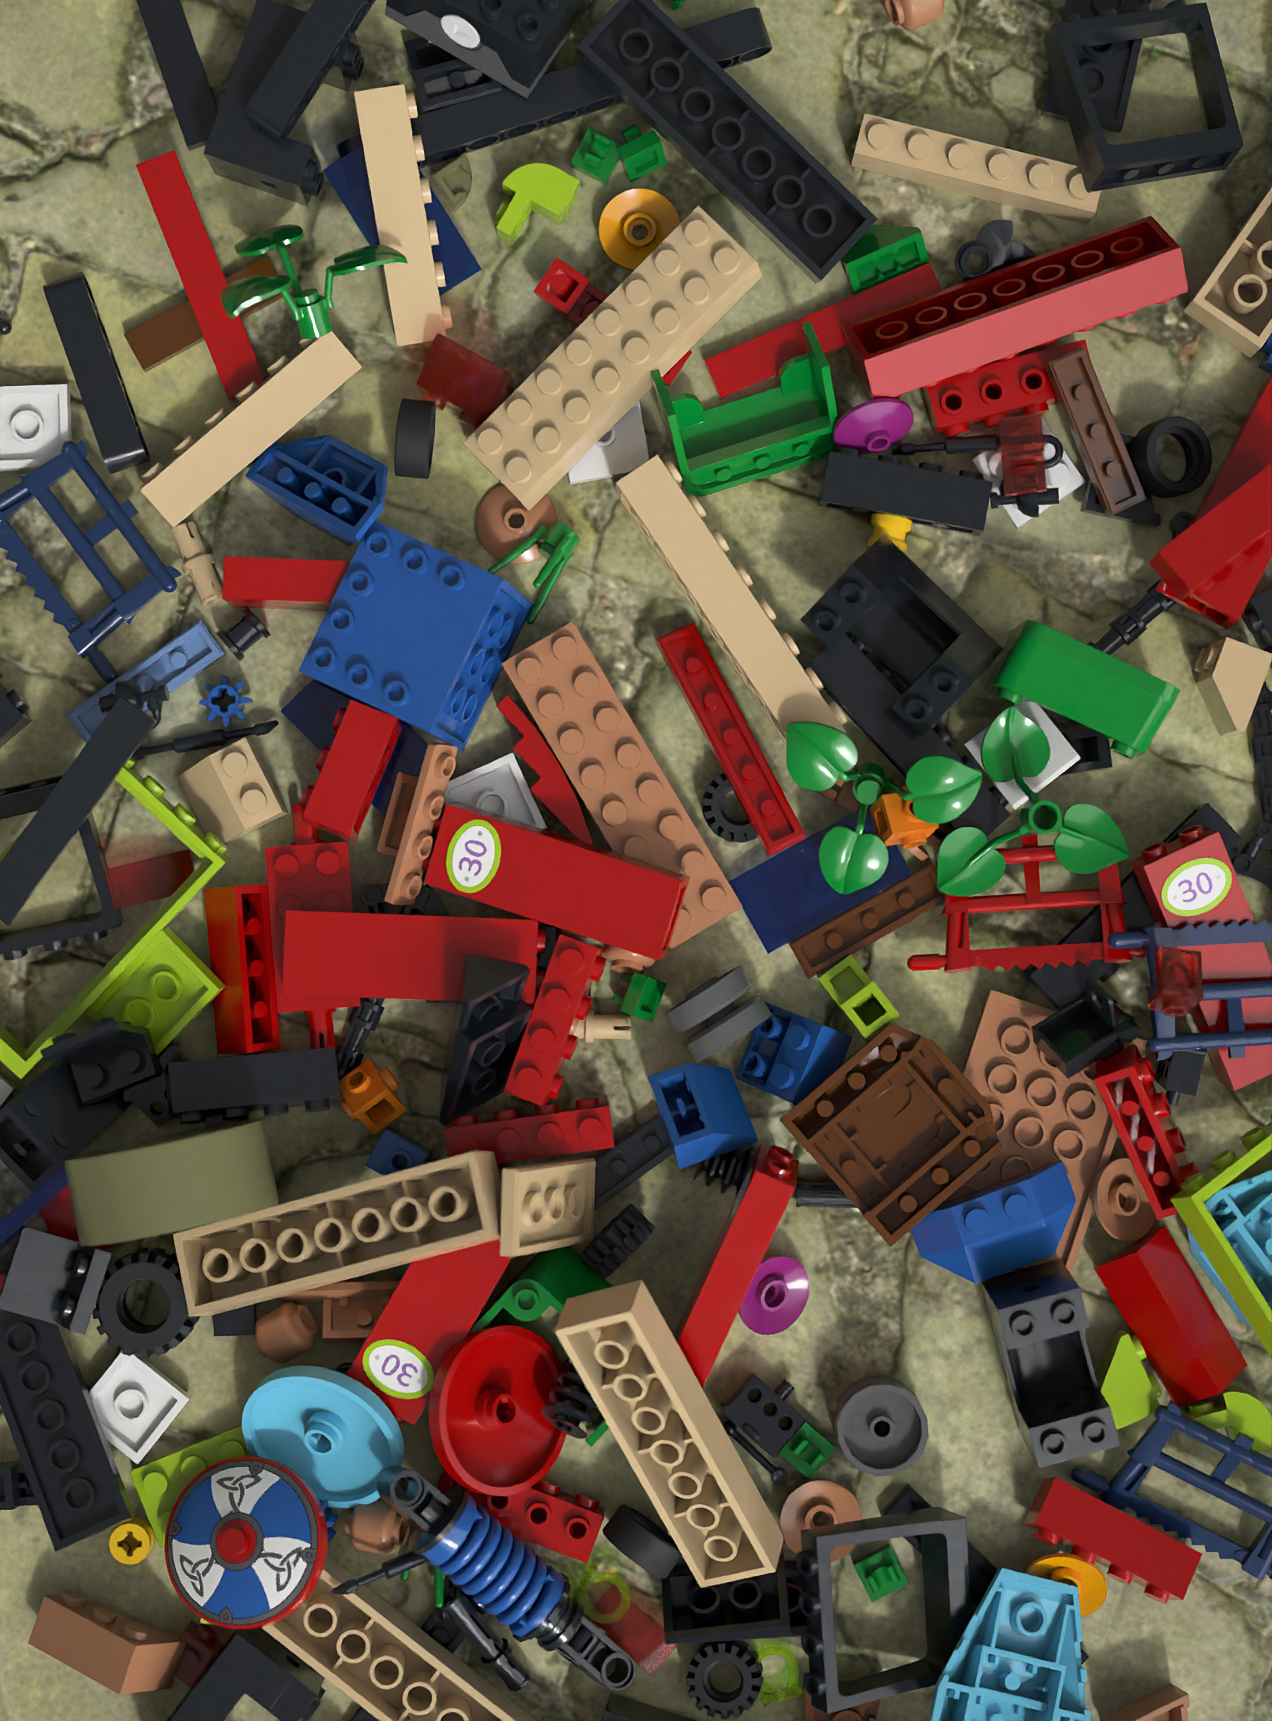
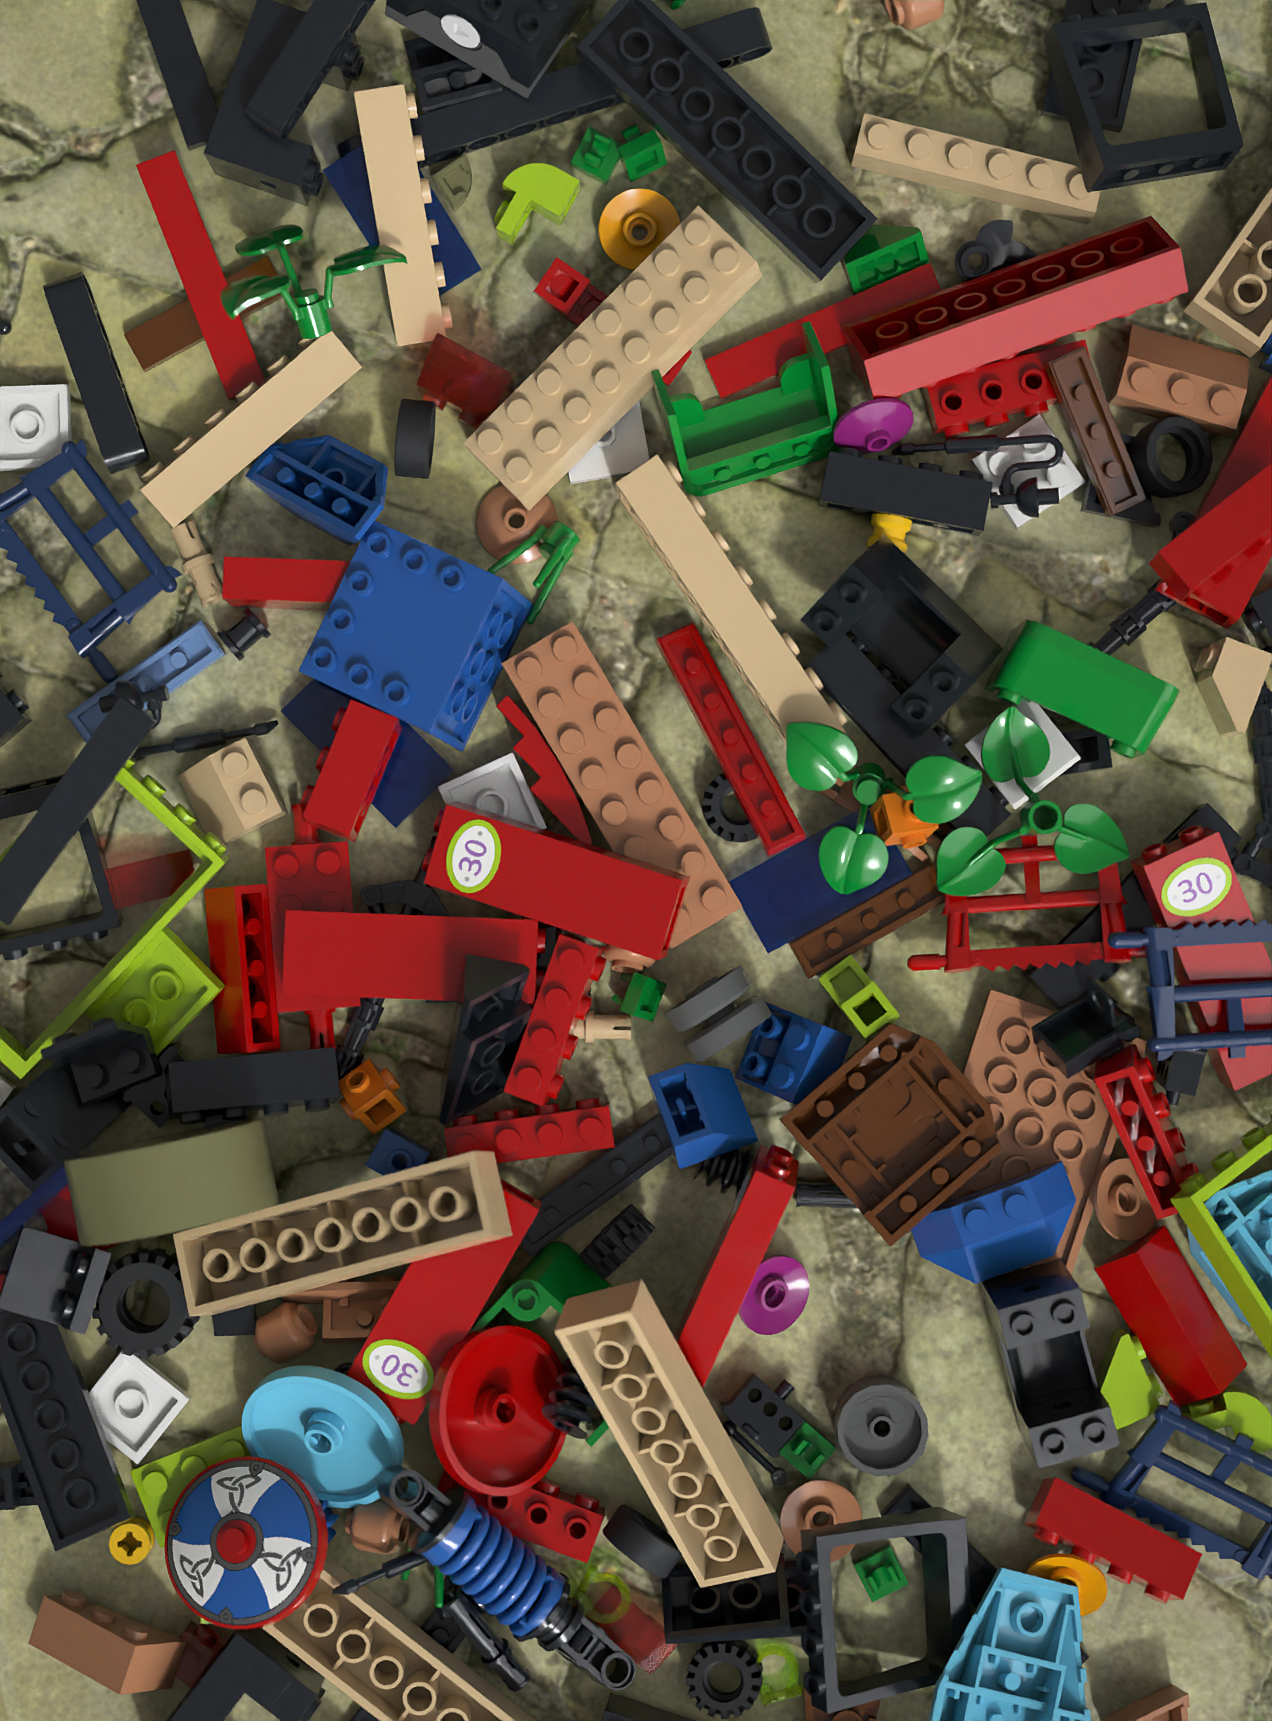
(217, 693): blue gear -> none
(411, 821): nougat bracket -> none
(547, 1206): tan tile -> none
(1023, 455): clear red slope -> none
(1177, 981): clear red bracket -> none
(1181, 378): none -> nougat slope

